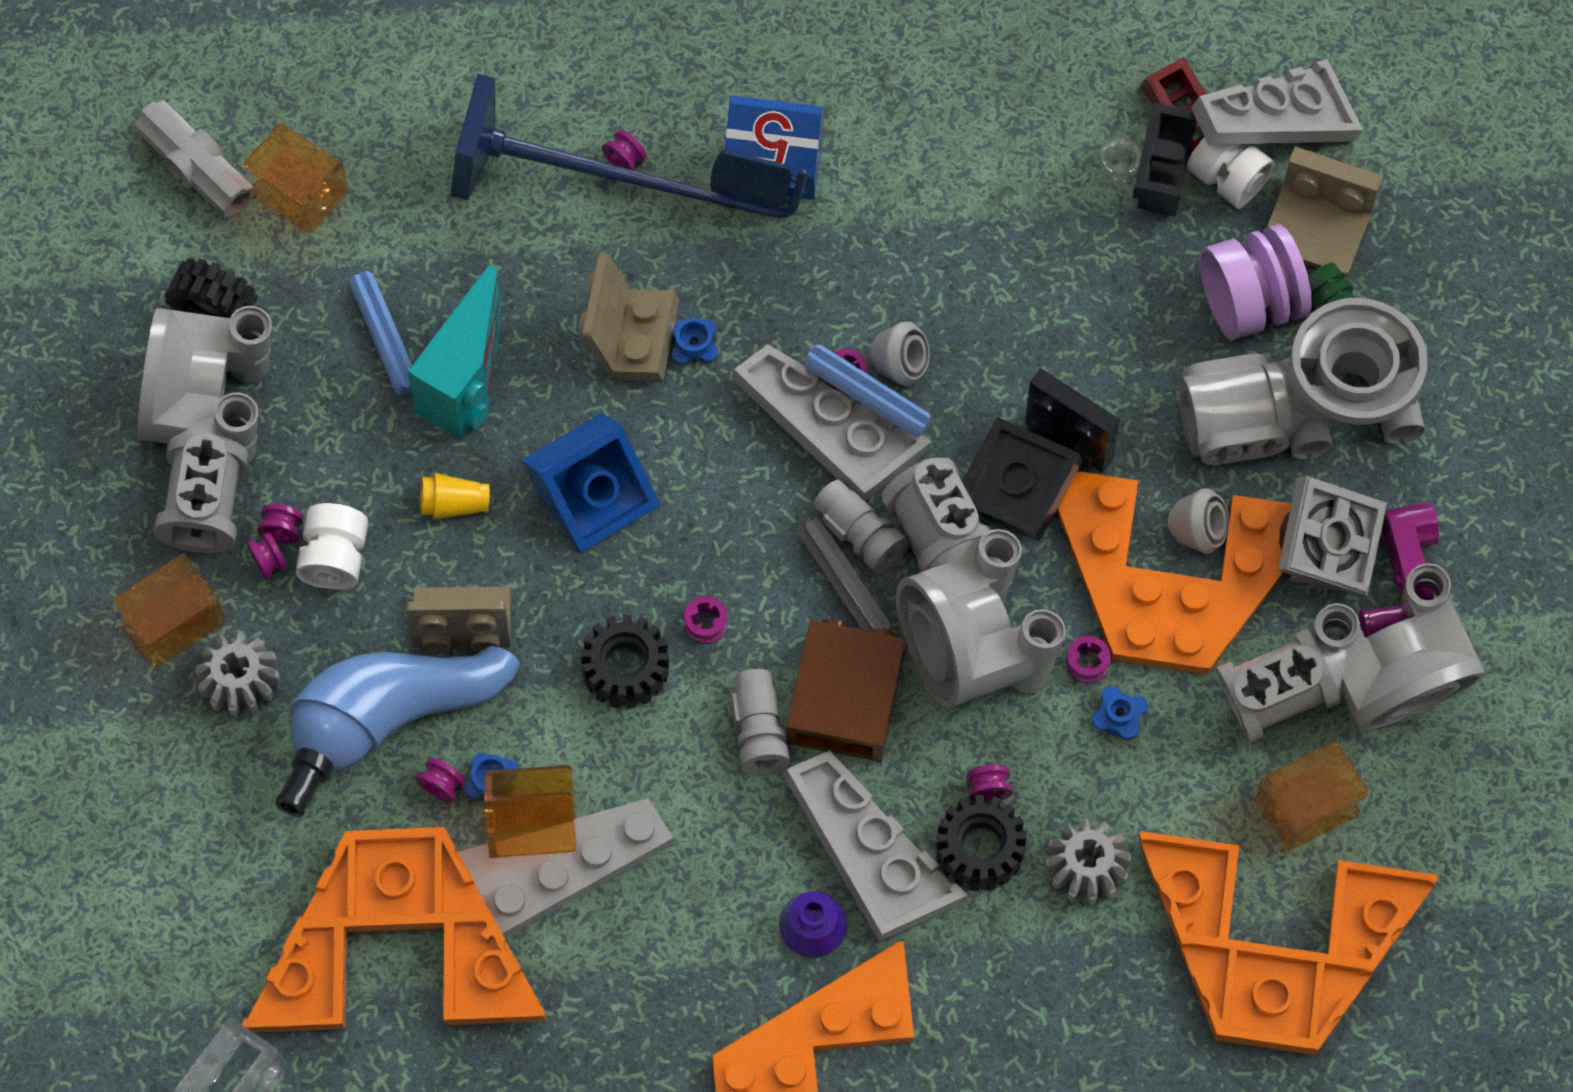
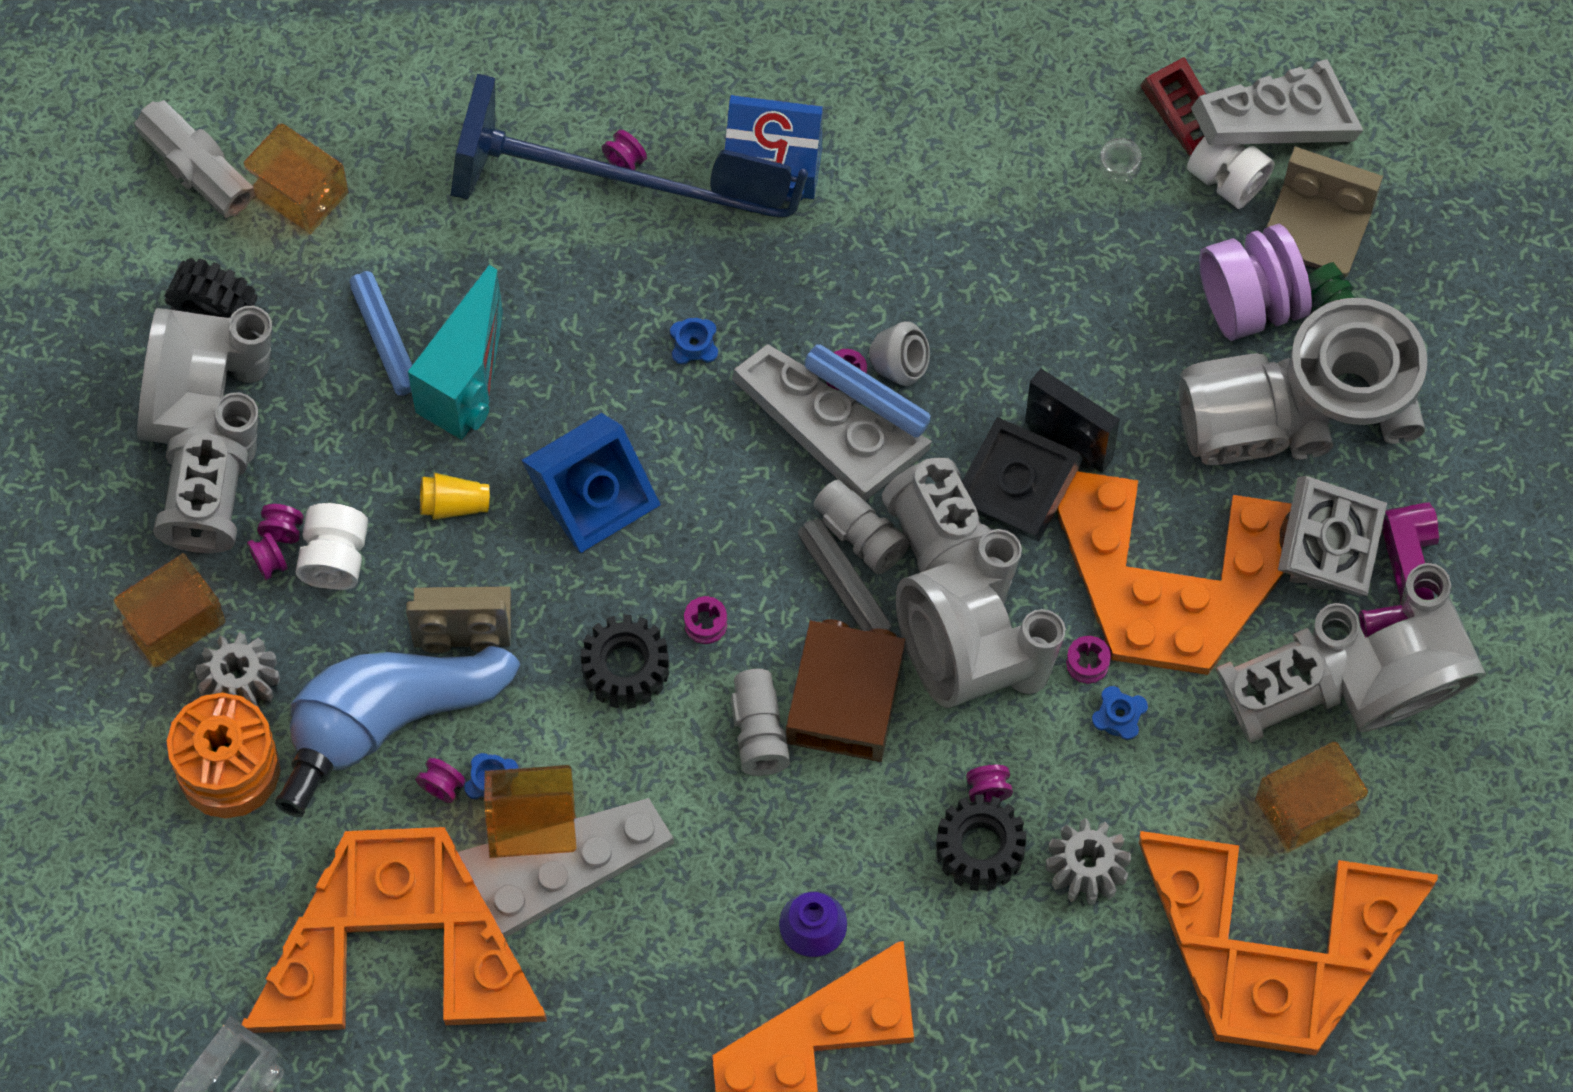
(233, 777): none -> orange wheel
(626, 326): dark tan bracket -> none
(878, 863): light grey wing -> none
(1164, 159): black window -> none
(1200, 521): light grey cone -> none

